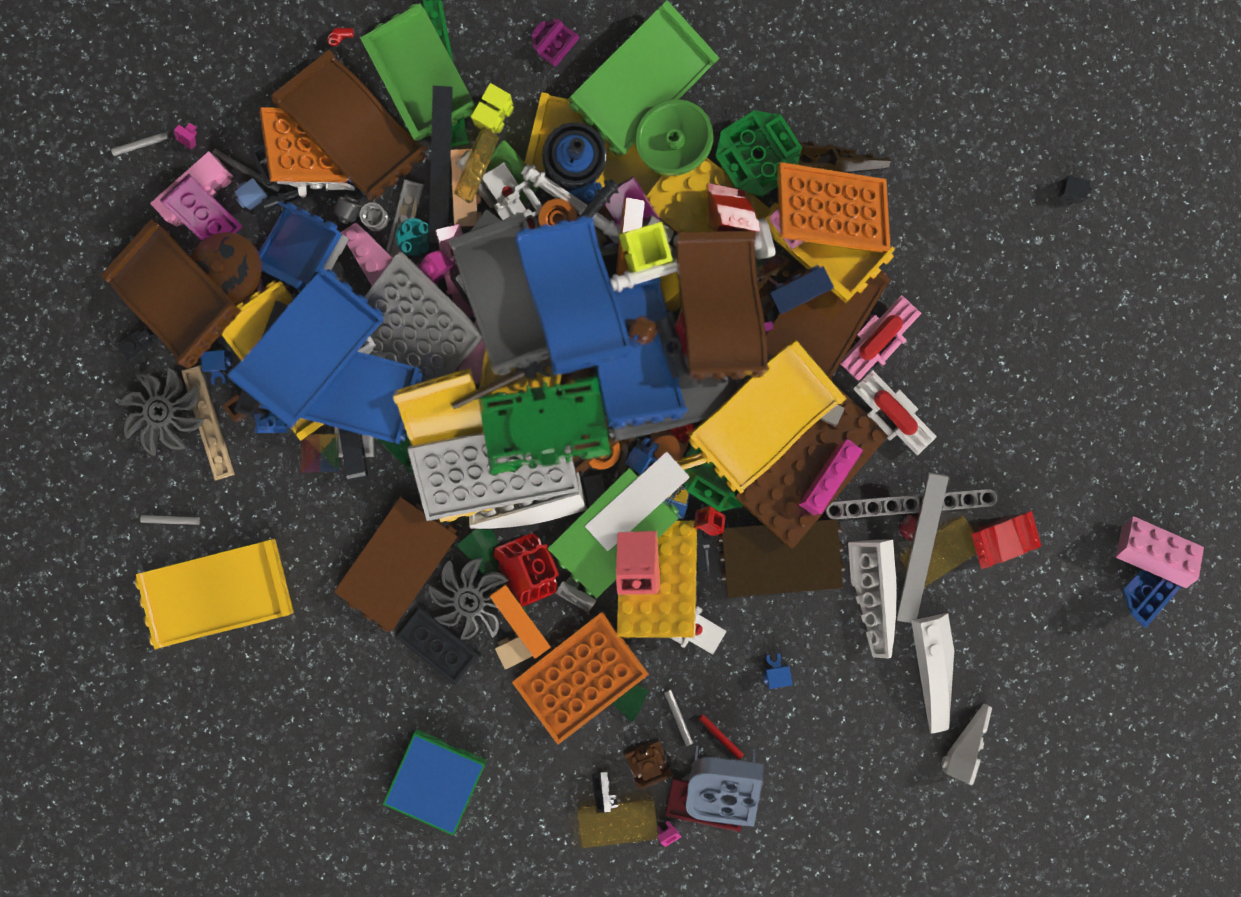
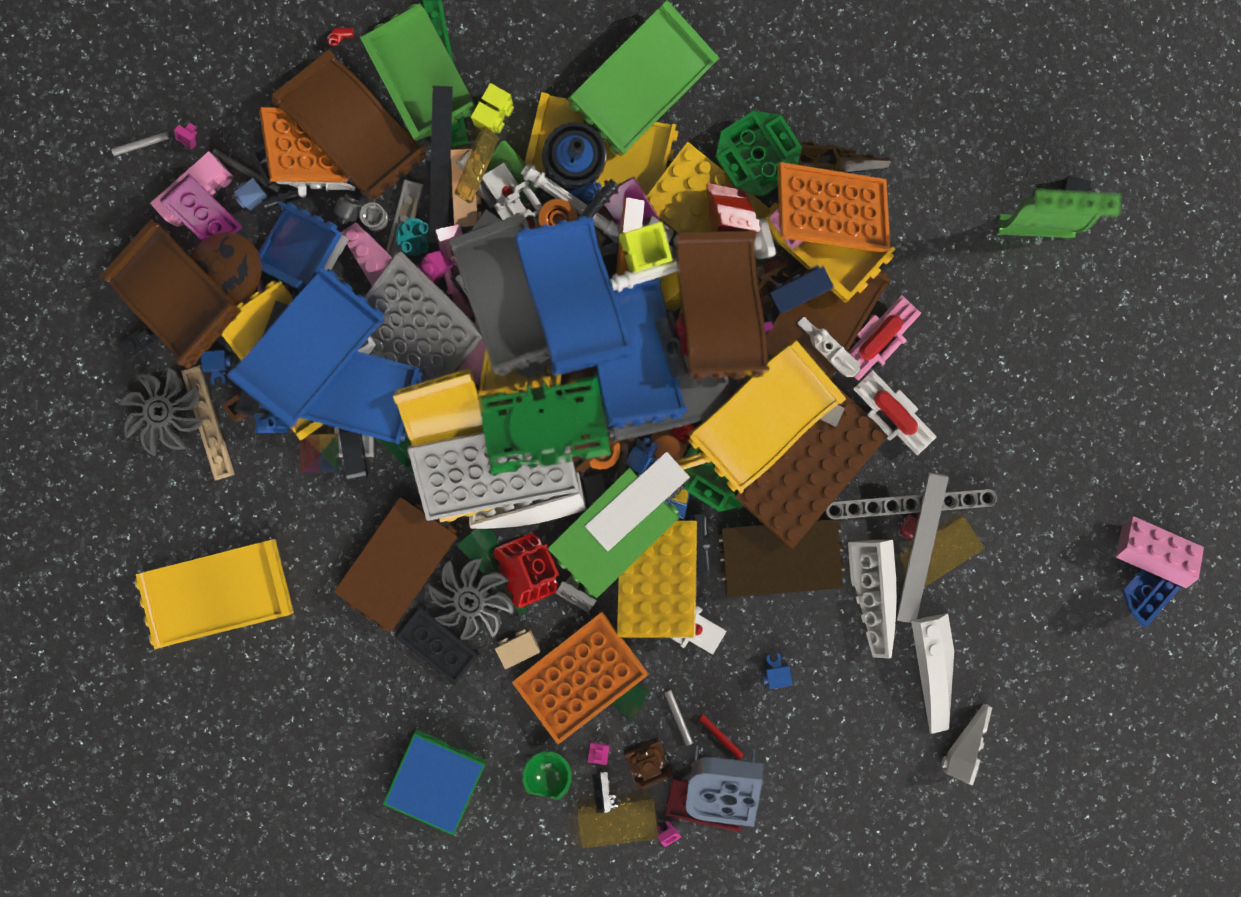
(170, 519): light grey piece -> none
(488, 389): dark brown bar -> none
(520, 621): orange tile -> none
(547, 775): none -> green cylinder
(553, 40): magenta slope -> none
(598, 753): none -> dark pink tile
(637, 563): coral slope -> none
(642, 330): reddish brown head -> none
(674, 137): bright green dish -> none
(709, 521): red brick -> none
(830, 477): dark pink brick -> none
(837, 355): none -> white piece
(1006, 539): red slope -> none
(1058, 214): none -> bright green panel

